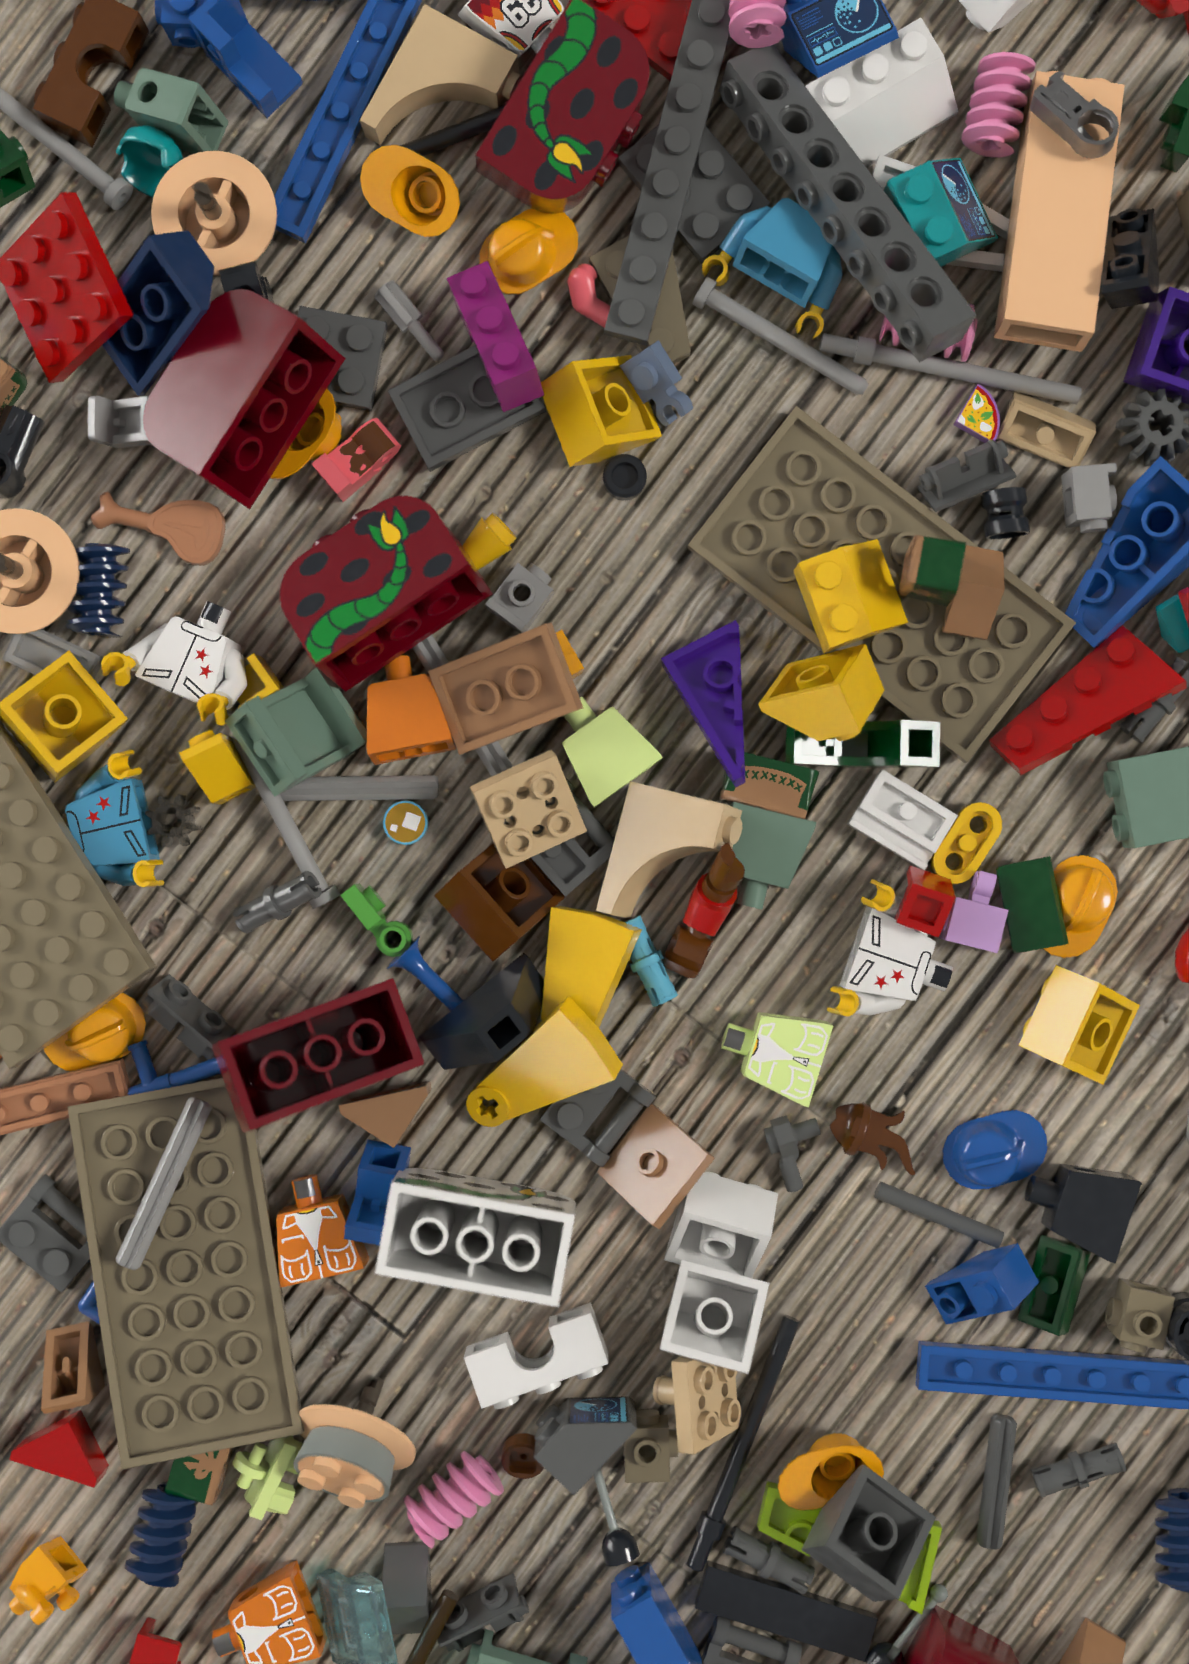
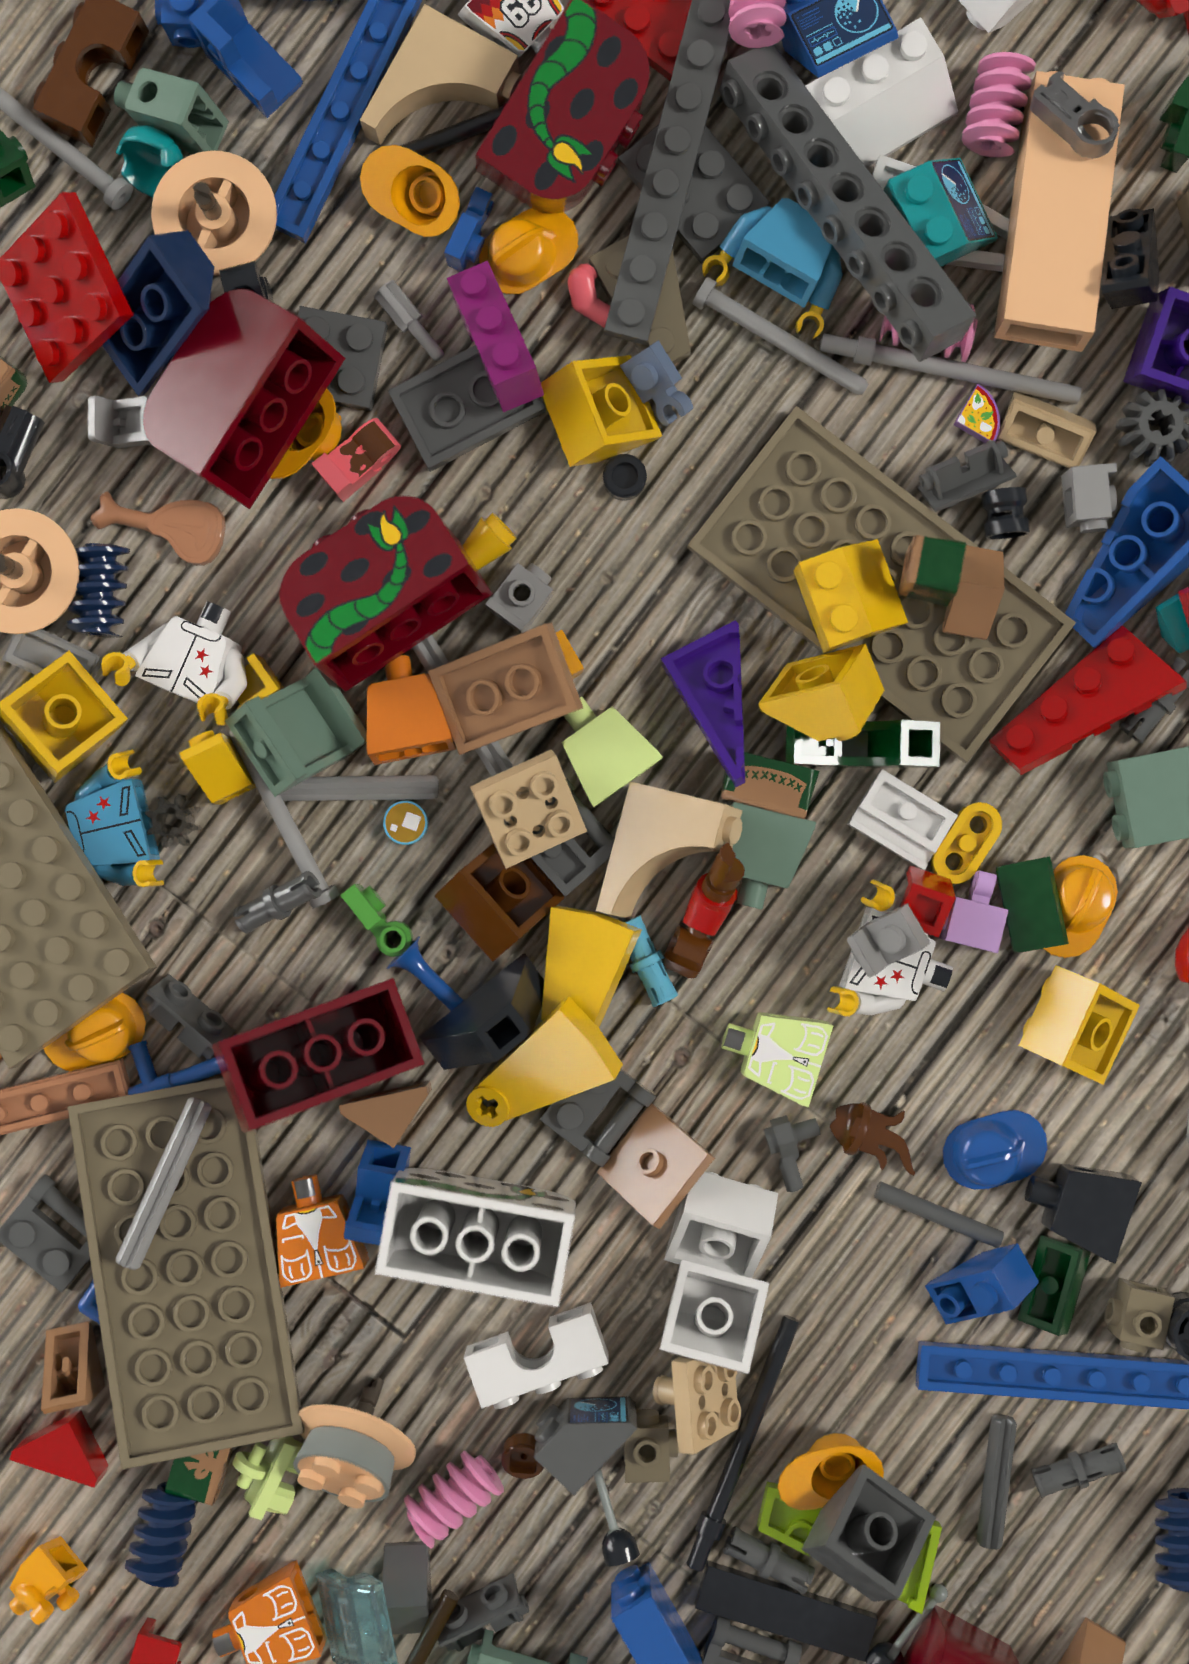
(466, 239): none -> blue plate
(887, 940): none -> light grey bracket

